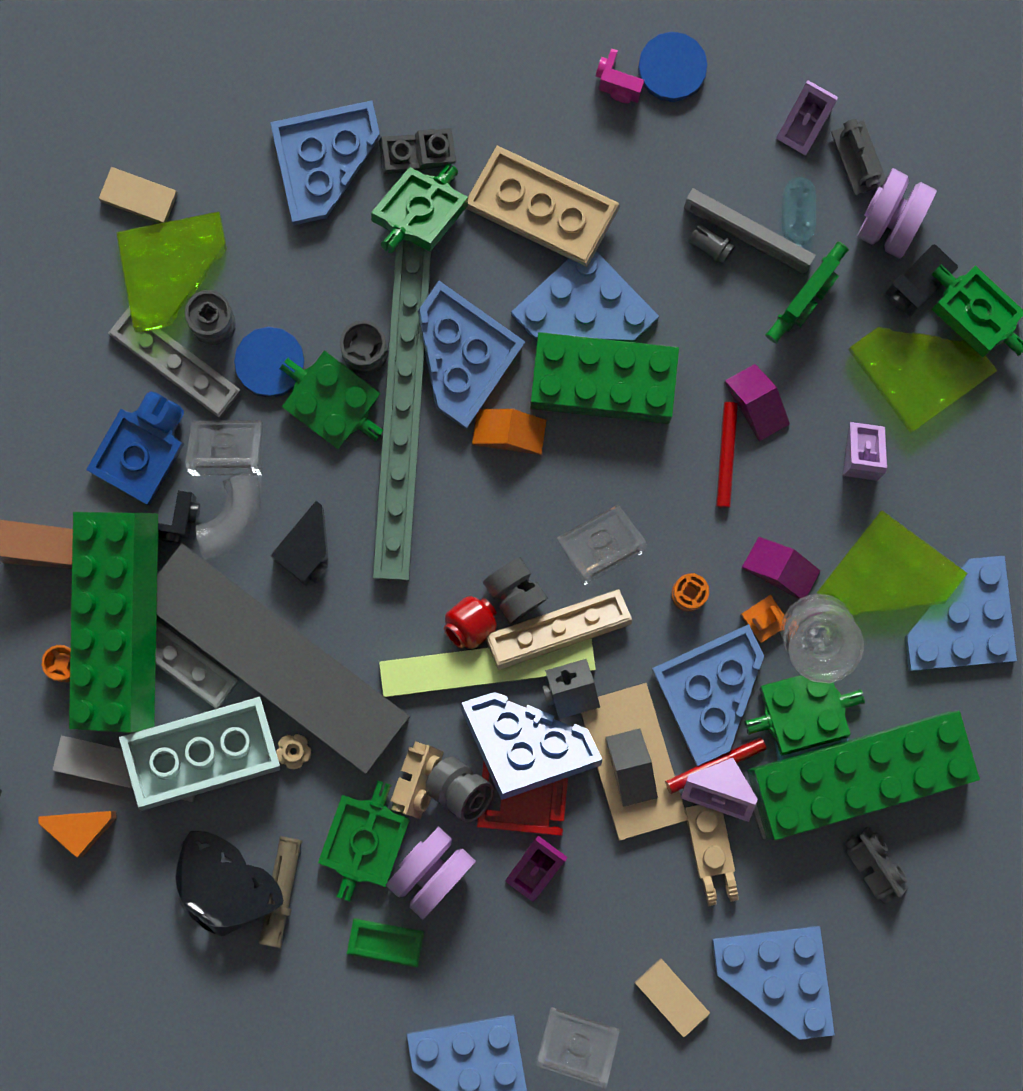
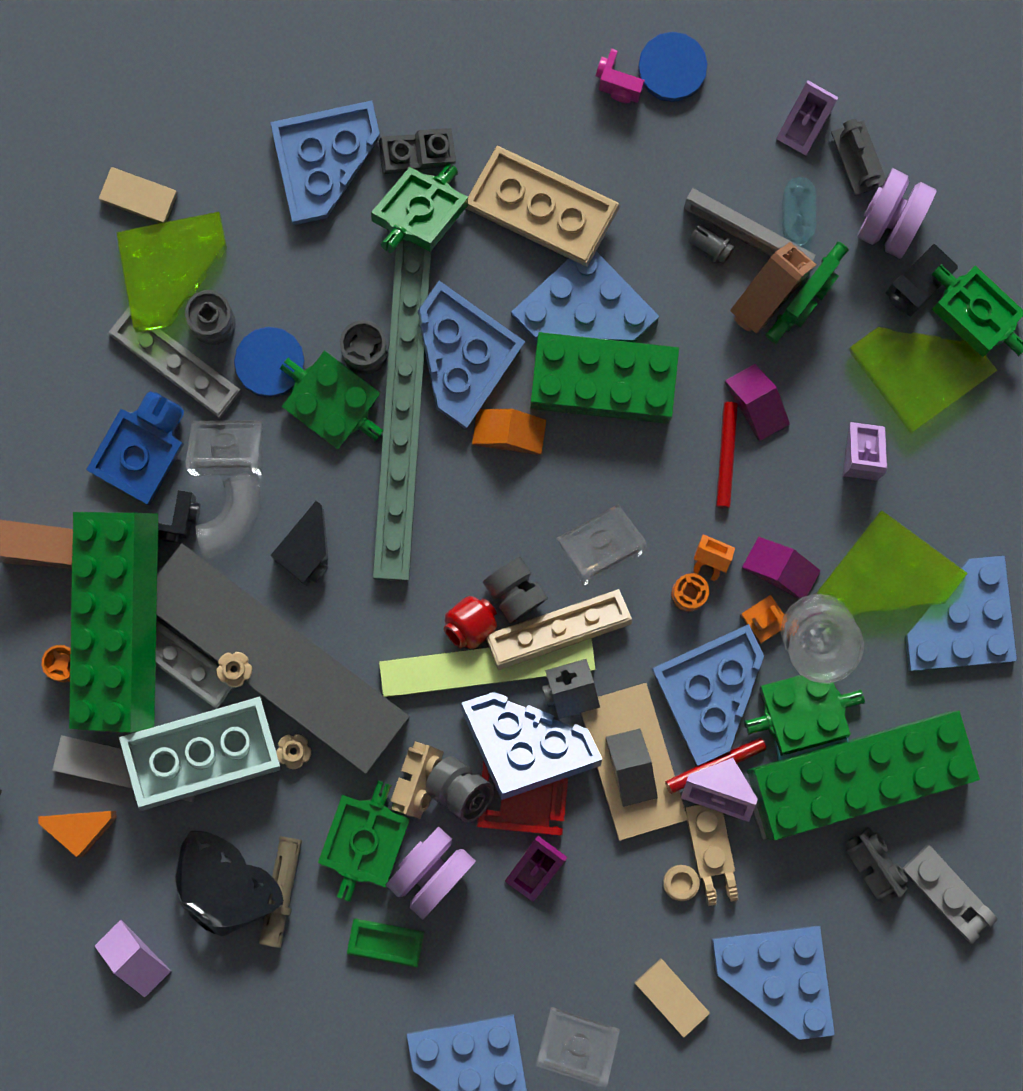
(131, 959): none -> lavender slope
(243, 671): none -> tan plate
(681, 882): none -> tan tile
(713, 554): none -> orange tile
(772, 287): none -> nougat slope
(948, 893): none -> light grey plate

